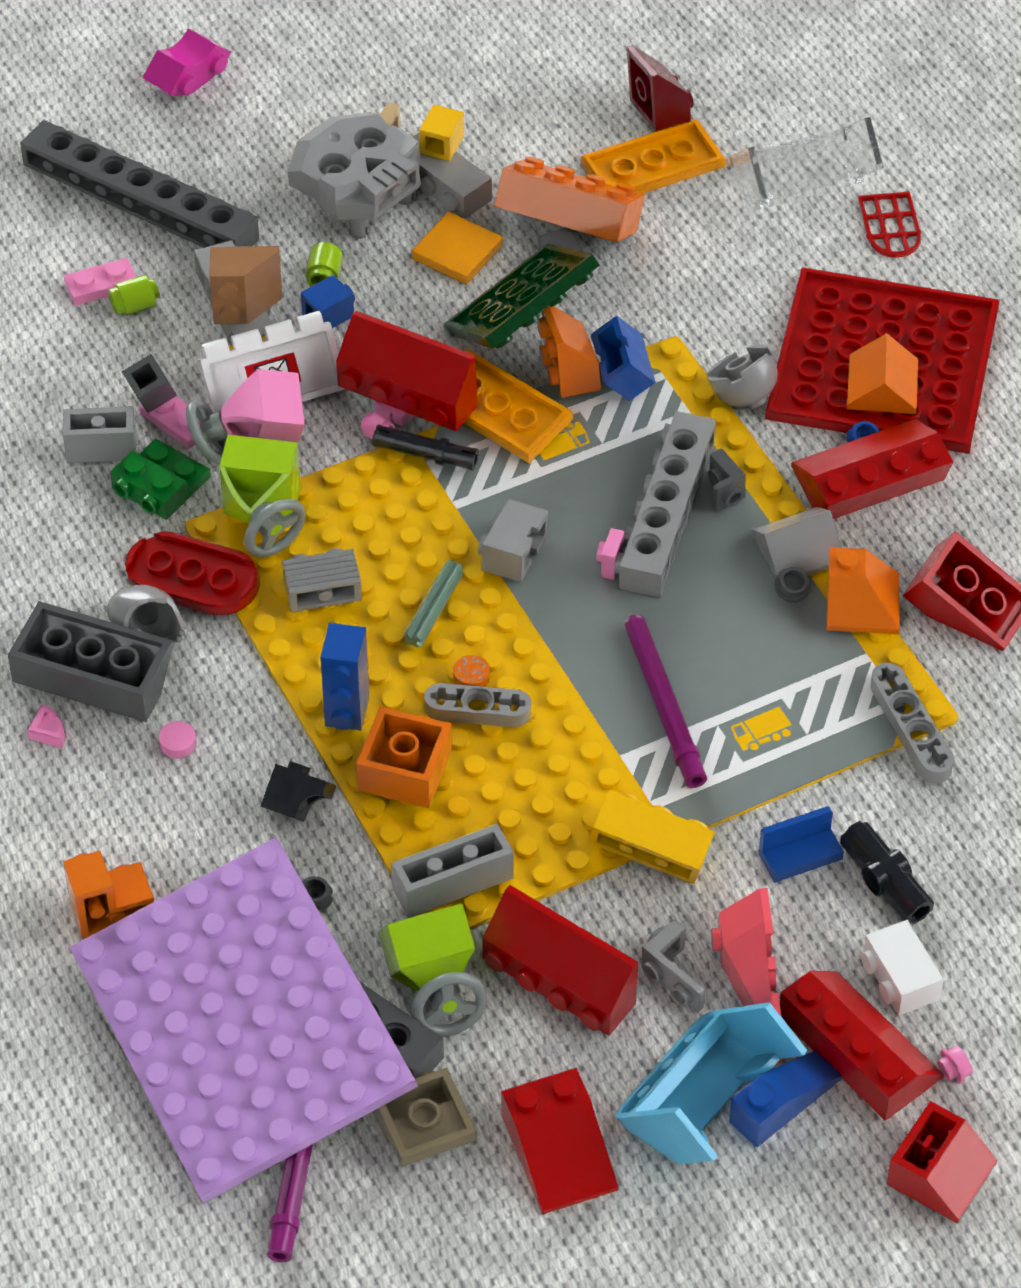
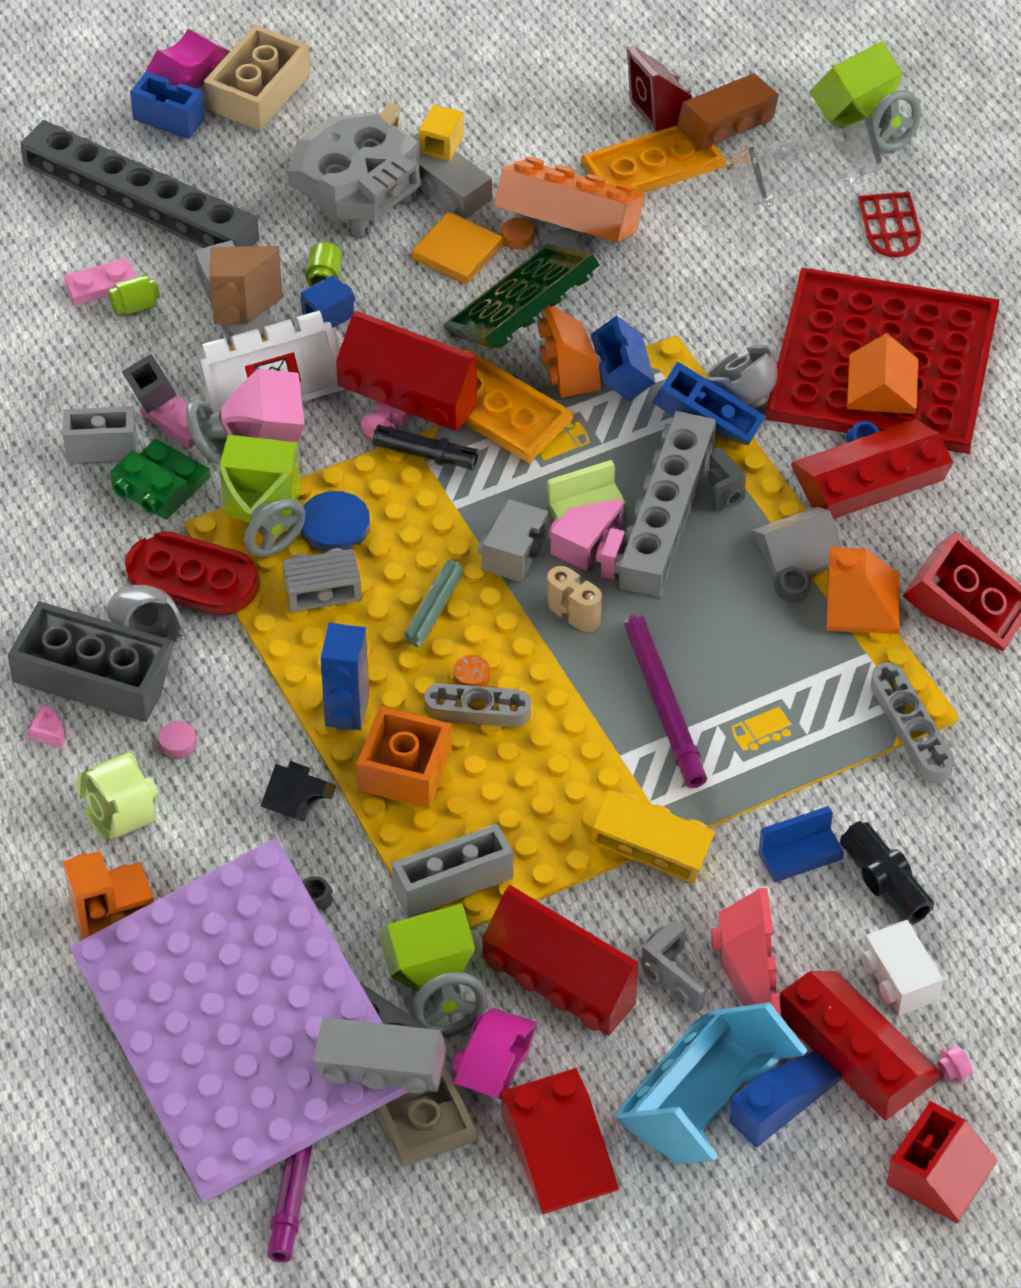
(117, 796): none -> yellowish green brick
(167, 106): none -> blue brick
(257, 77): none -> tan brick
(335, 520): none -> blue tile
(379, 1055): none -> light grey brick
(494, 1052): none -> dark pink brick
(517, 233): none -> orange tile
(570, 597): none -> tan piece
(581, 530): none -> bright pink slope
(582, 488): none -> yellowish green panel
(695, 395): none -> blue slope
(727, 111): none -> dark orange brick
(868, 88): none -> lime piece

